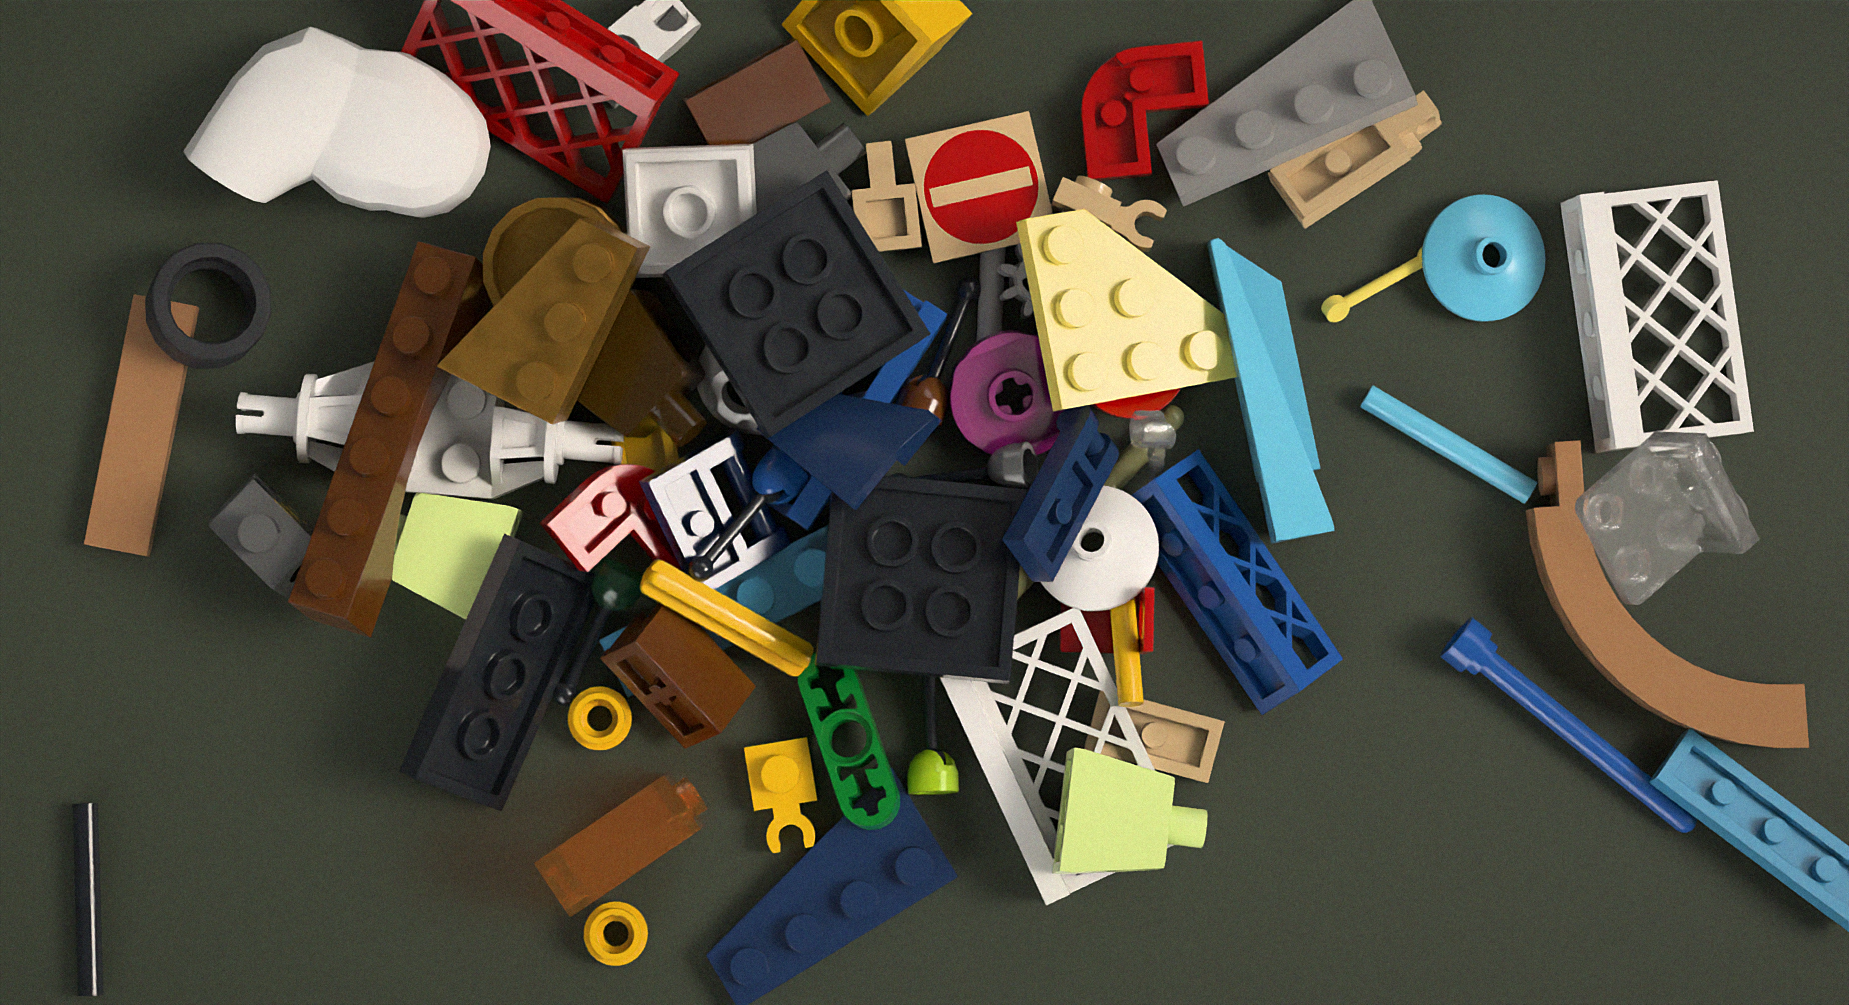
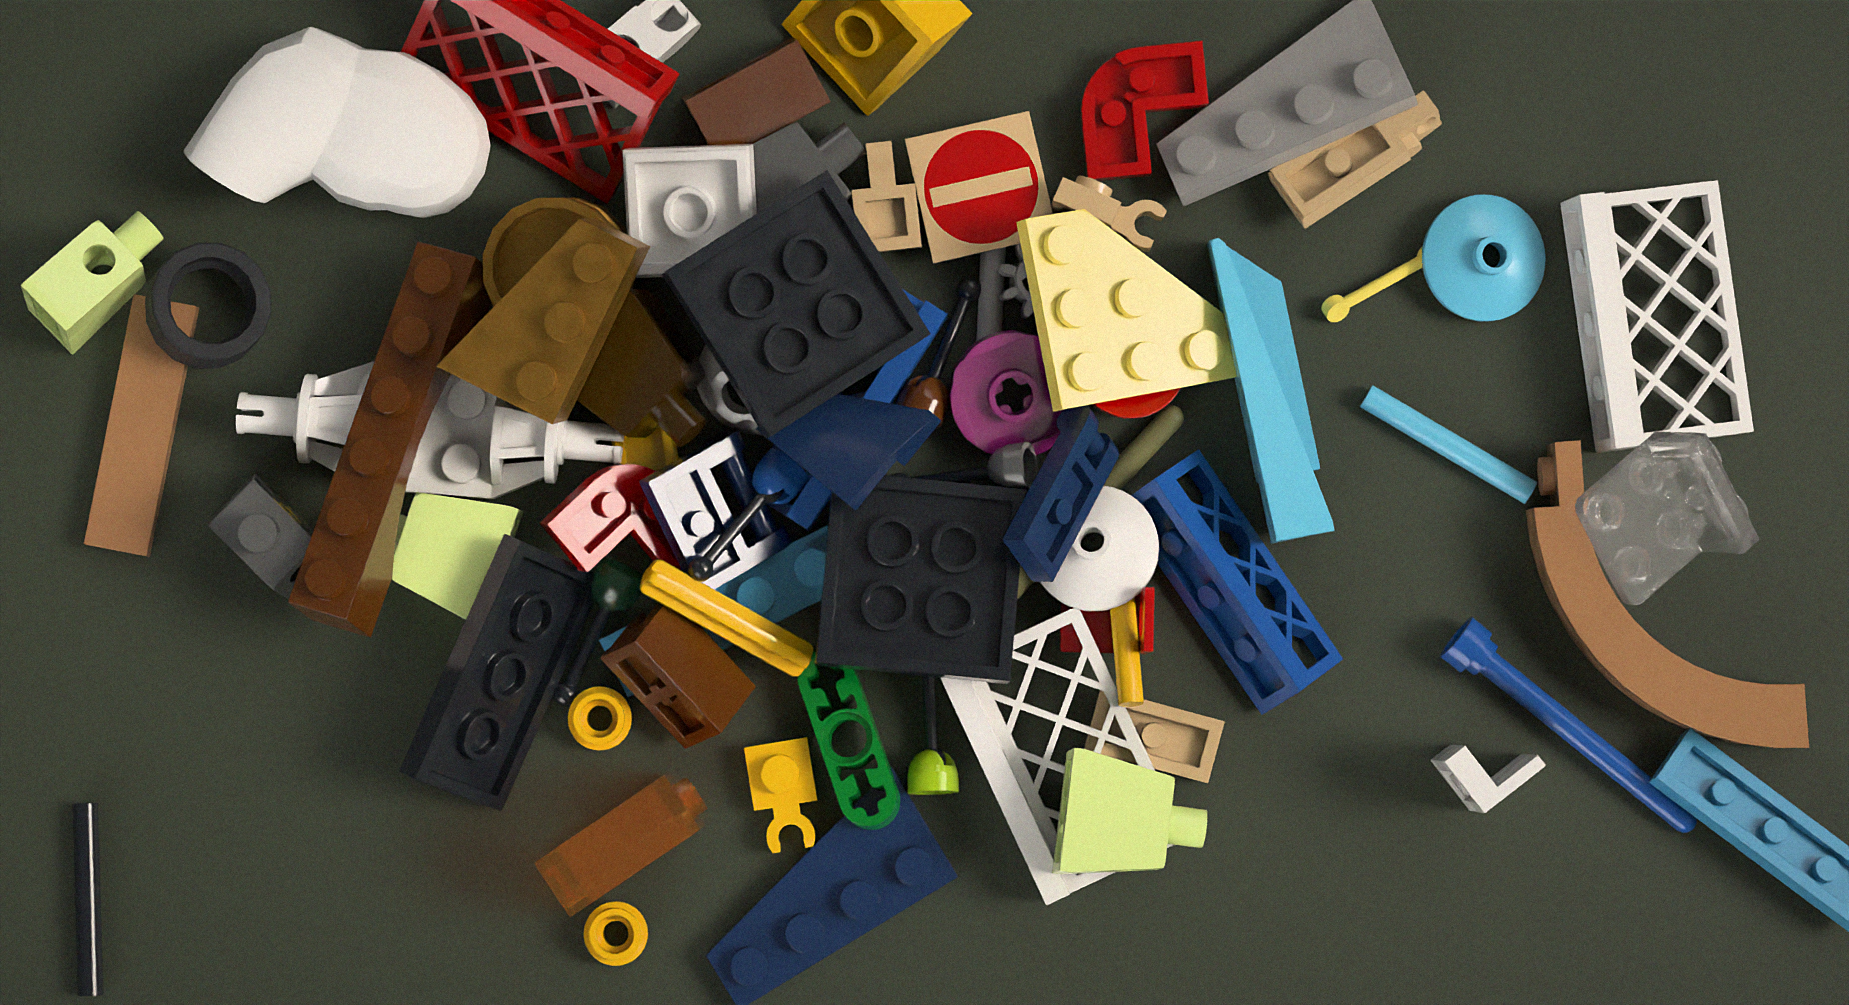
(73, 299): none -> yellowish green torso
(1152, 432): clear hand -> none
(1474, 784): none -> white panel

